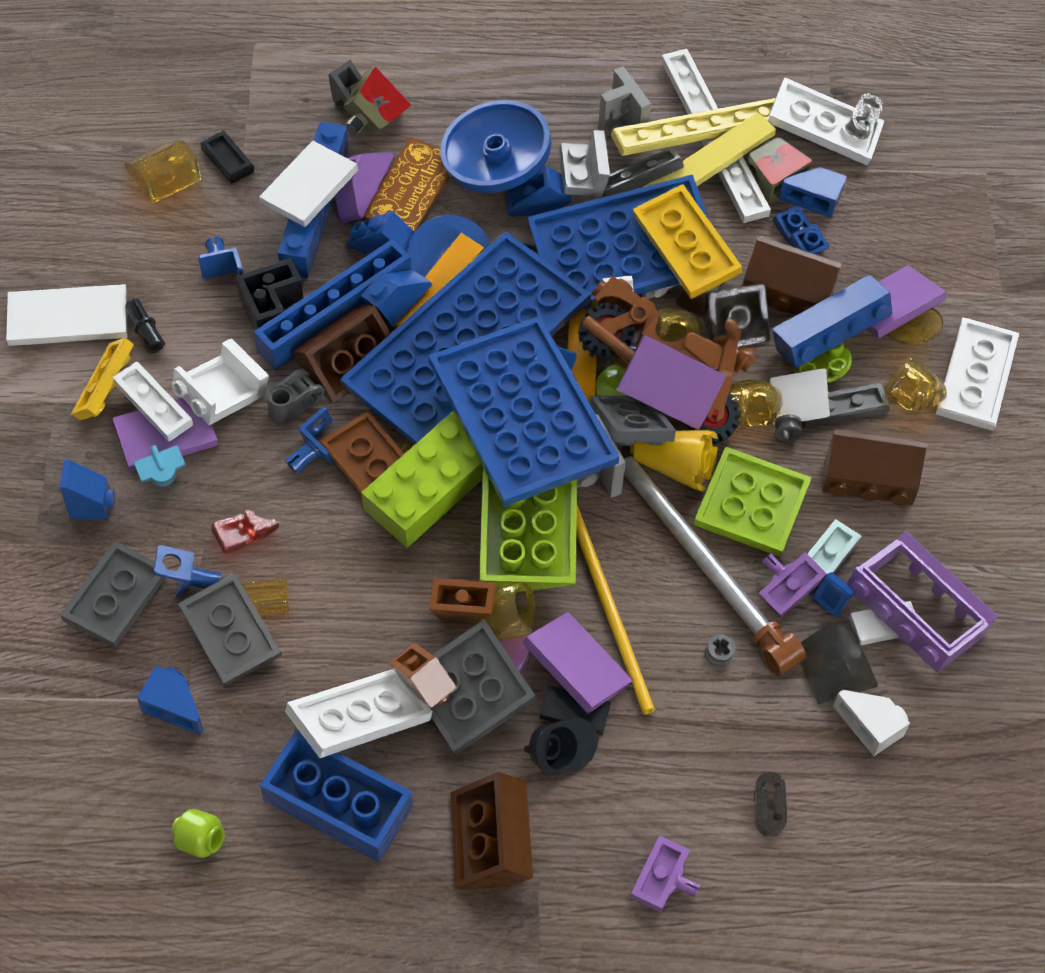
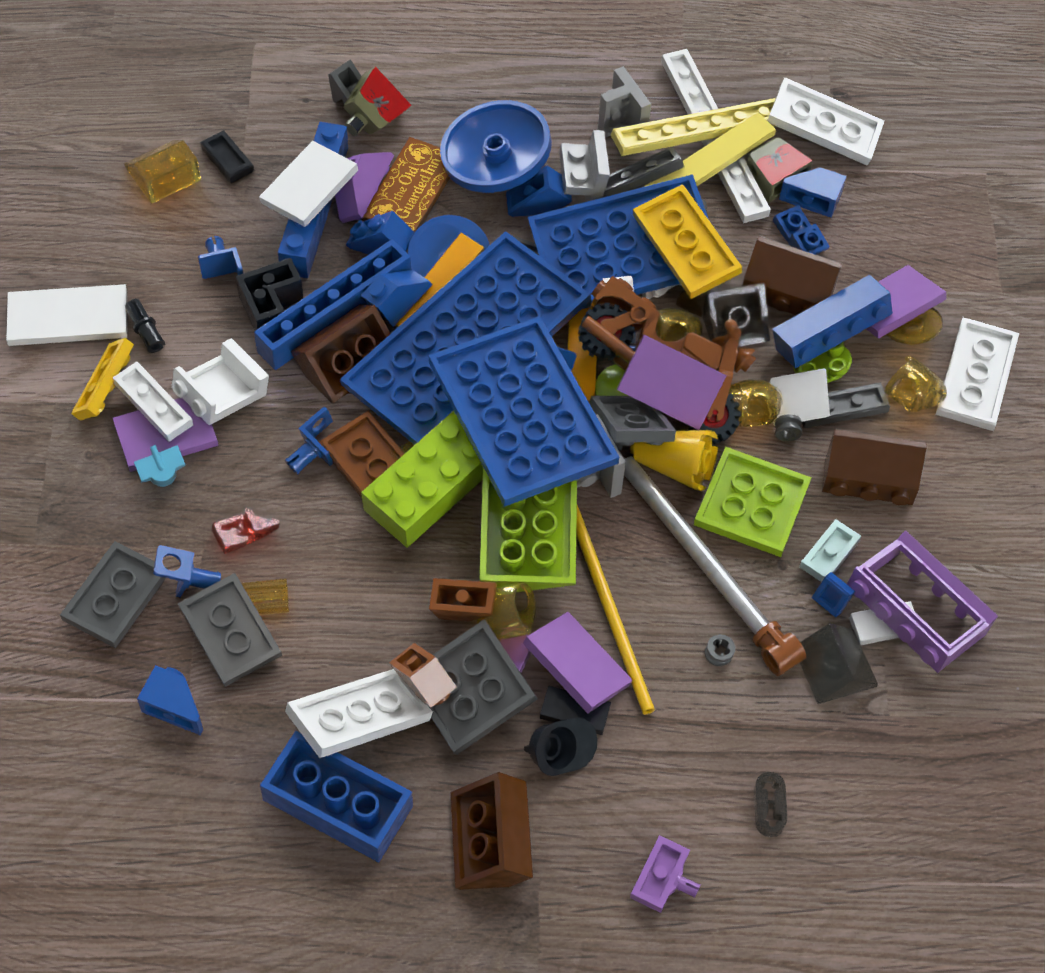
(85, 492): blue slope -> none
(198, 833): lime head -> none
(296, 393): dark grey piece -> none
(790, 582): medium lavender plate -> none
(860, 114): clear smoke beam -> none
(872, 719): white slope -> none

